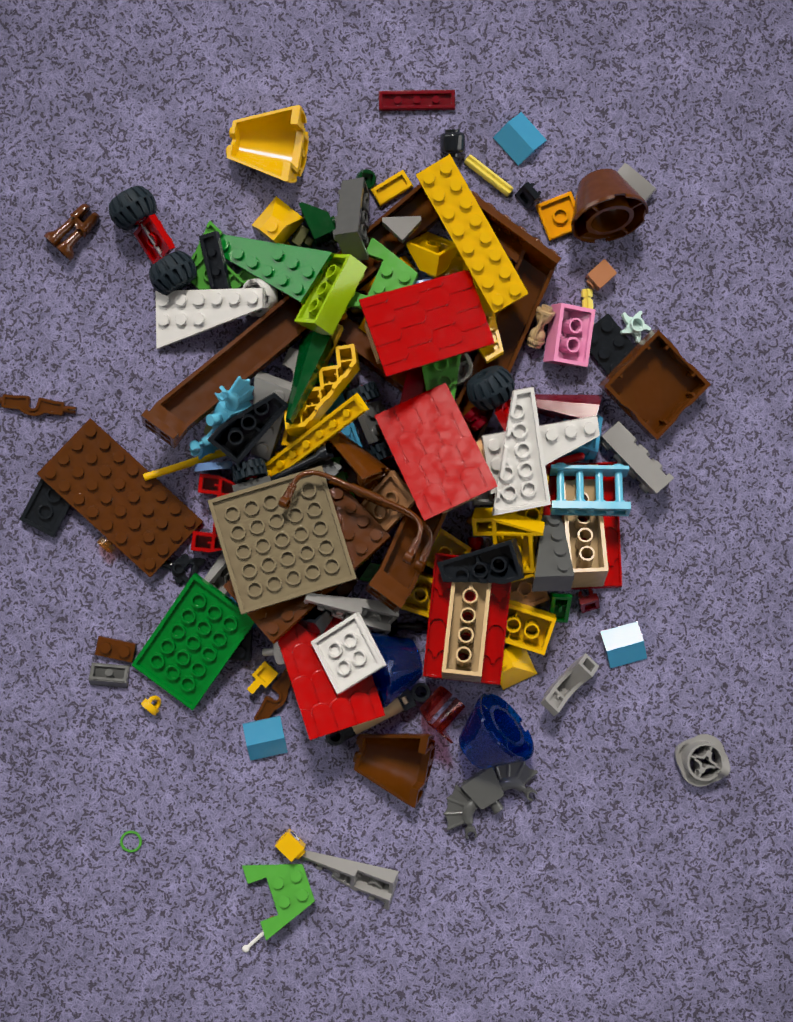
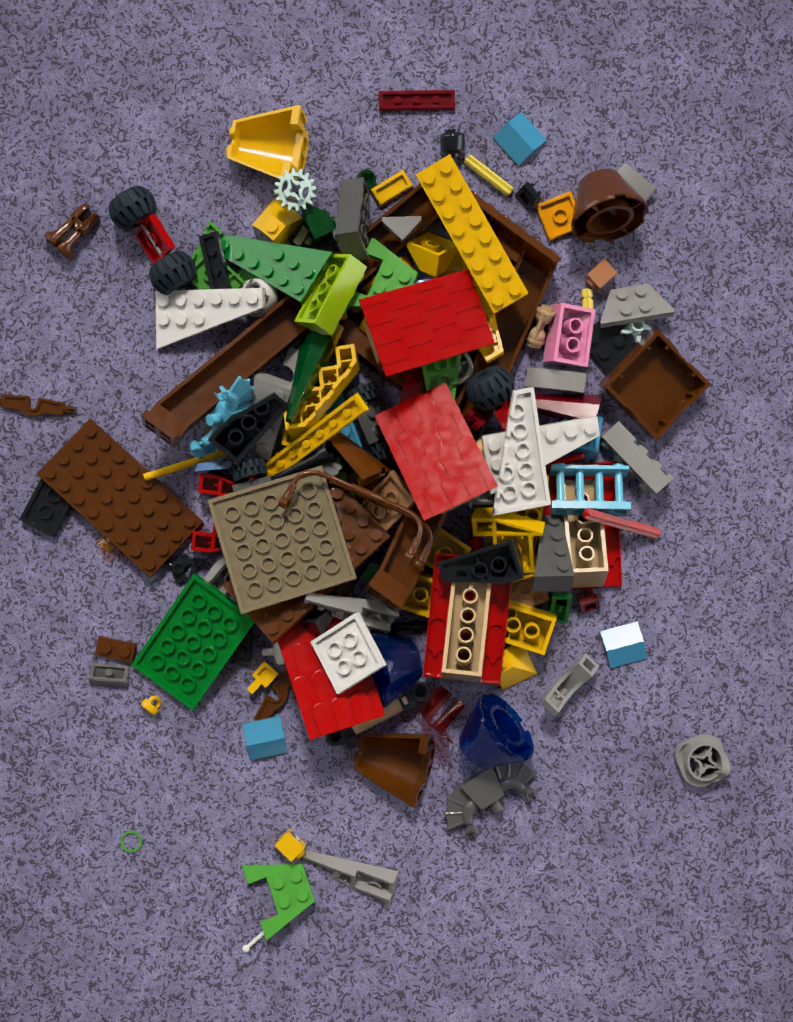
(303, 185): none -> light aqua gear
(556, 380): none -> light grey slope
(621, 523): none -> axle
(634, 305): none -> light grey wing

